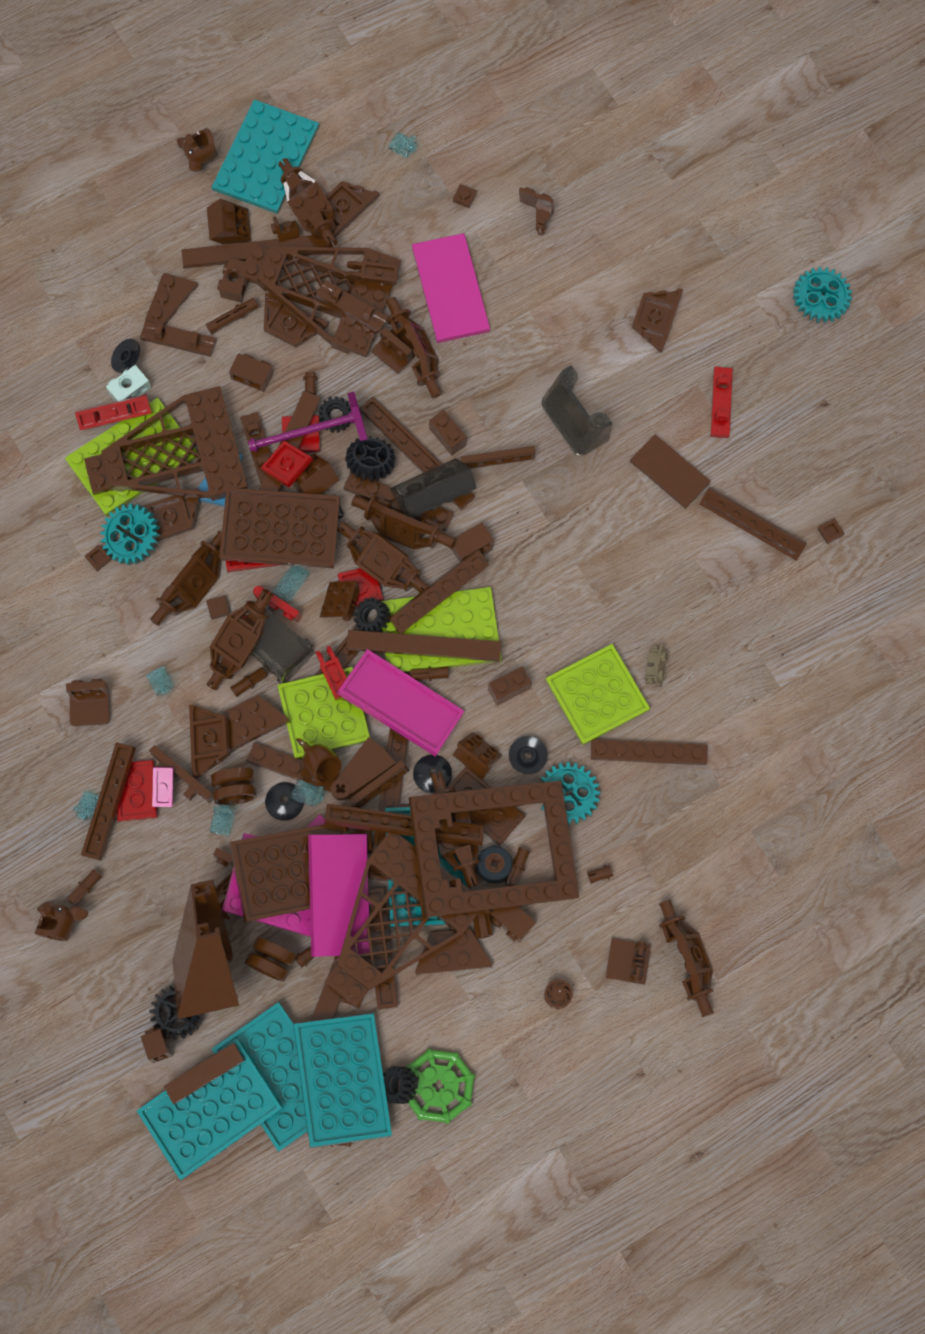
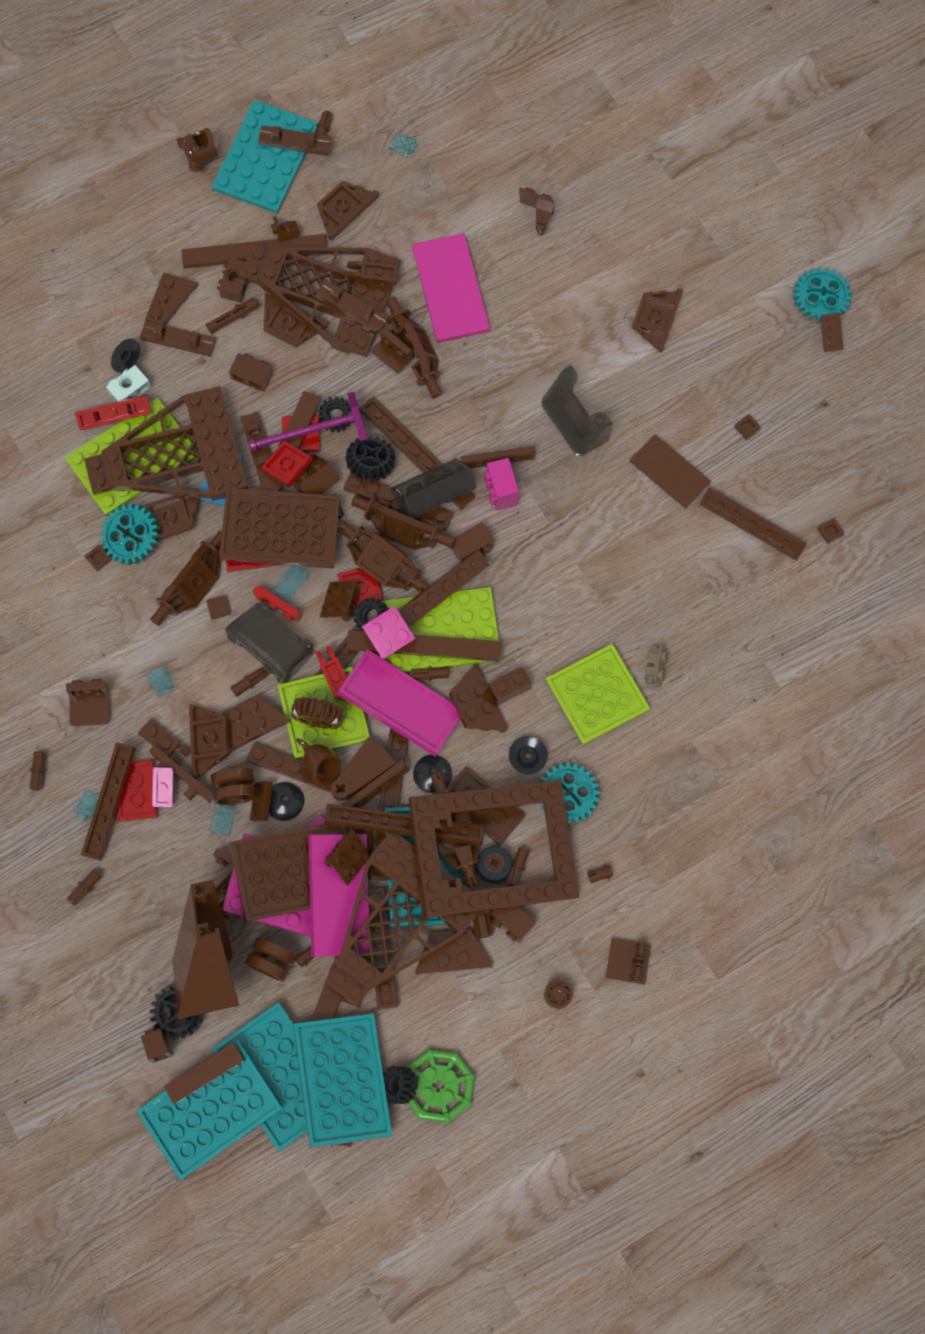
(37, 770): none -> reddish brown axle
(58, 921): reddish brown piece -> none
(161, 739): none -> reddish brown hinge
(228, 223): reddish brown slope -> none
(238, 639): reddish brown plate -> none
(261, 804): none -> reddish brown plate
(295, 140): none -> reddish brown hinge
(307, 793): clear light blue bracket -> none
(308, 203): reddish brown plate -> none
(310, 382): reddish brown pin -> none
(317, 713): none -> reddish brown gear
(323, 125): none -> reddish brown axle
(348, 857): none -> reddish brown hinge
(389, 632): none -> dark pink brick
(447, 432): reddish brown brick -> none
(464, 196): reddish brown plate -> none
(476, 703): none -> reddish brown wing
(476, 754): reddish brown bracket -> none
(501, 484): none -> dark pink brick
(648, 752): reddish brown plate -> none
(694, 954): reddish brown plate -> none
(721, 402): red hinge -> none
(747, 427): none -> reddish brown tile
(831, 332): none -> reddish brown plate

